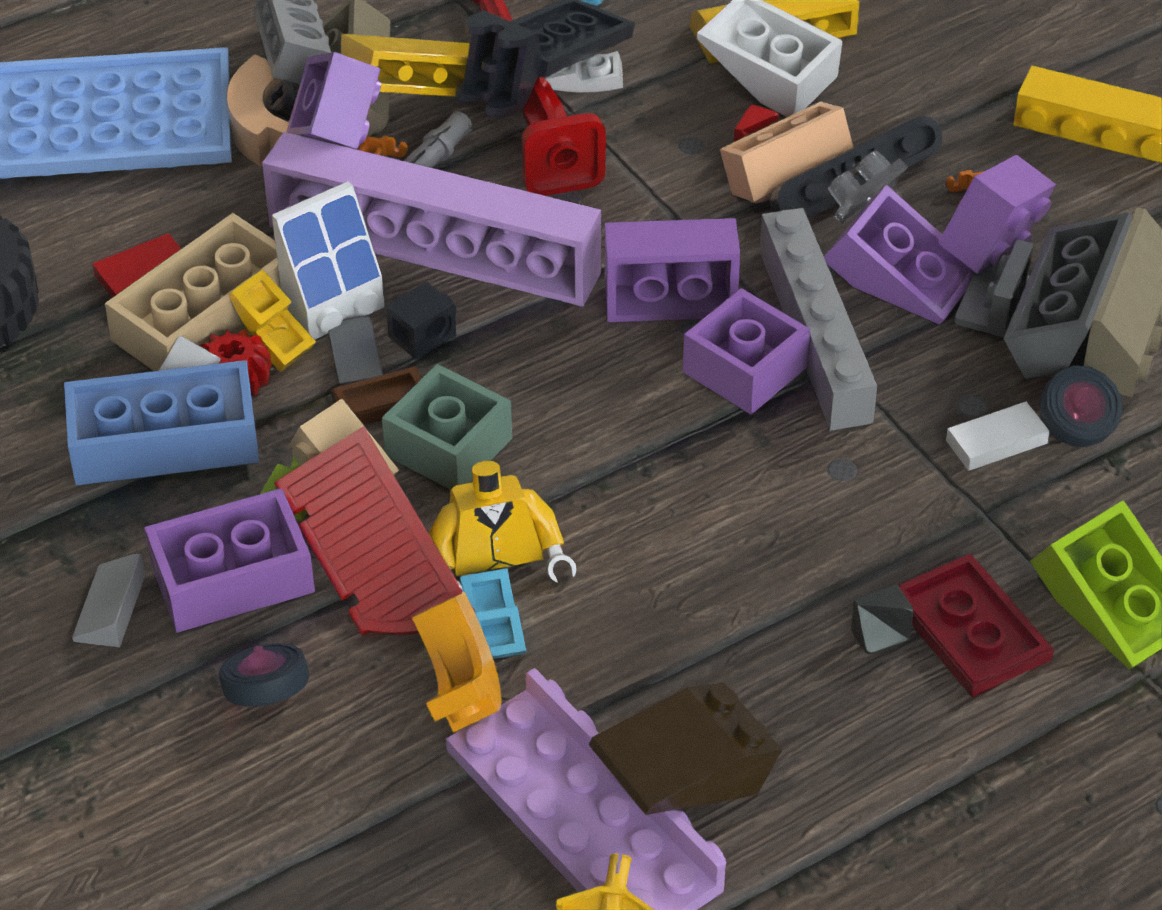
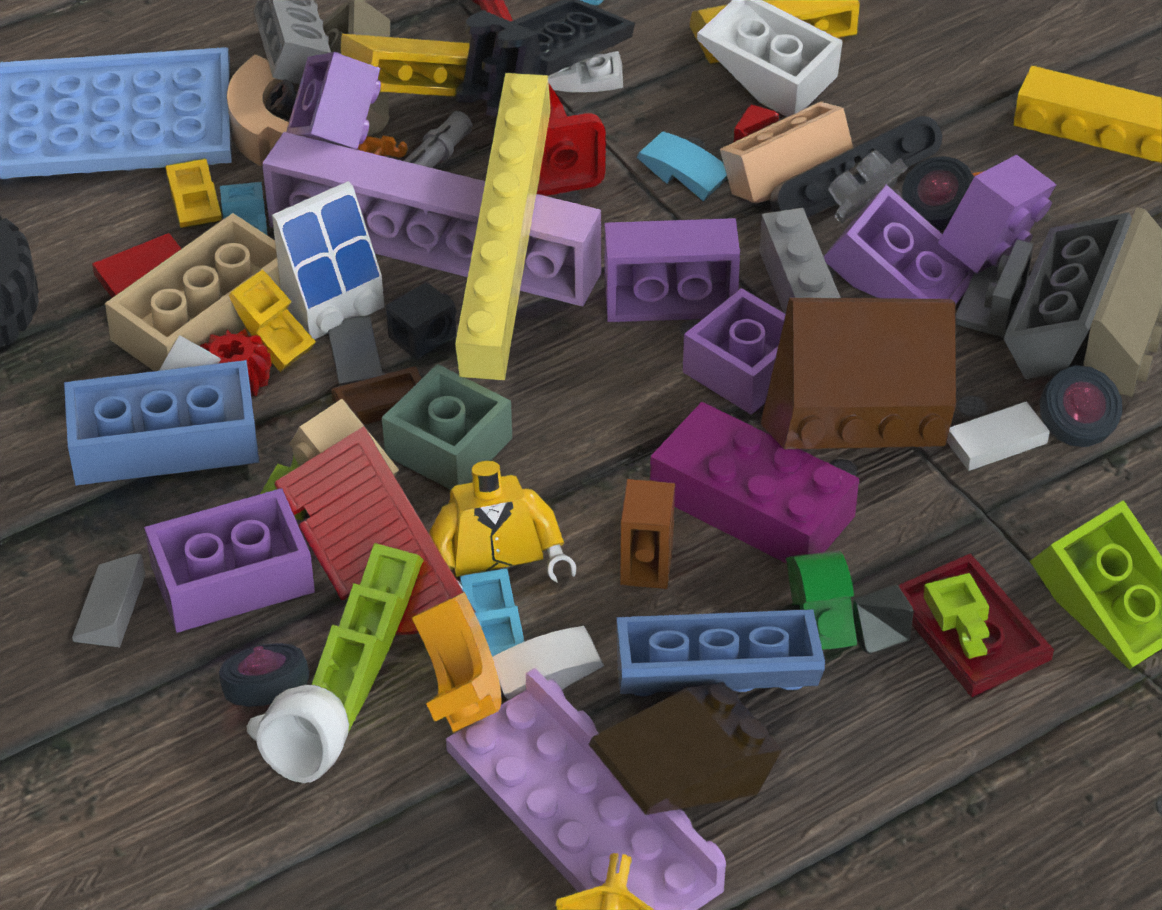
(193, 193): none -> yellow slope
(246, 202): none -> medium azure slope
(301, 732): none -> white piece
(367, 627): none -> lime slope
(503, 228): none -> light yellow brick
(558, 656): none -> white slope
(647, 533): none -> dark orange brick
(679, 158): none -> medium azure slope
(715, 648): none -> medium blue slope
(754, 486): none -> magenta brick
(825, 586): none -> green brick
(863, 374): none -> reddish brown slope
(937, 188): none -> black wheel
(960, 605): none -> lime plate

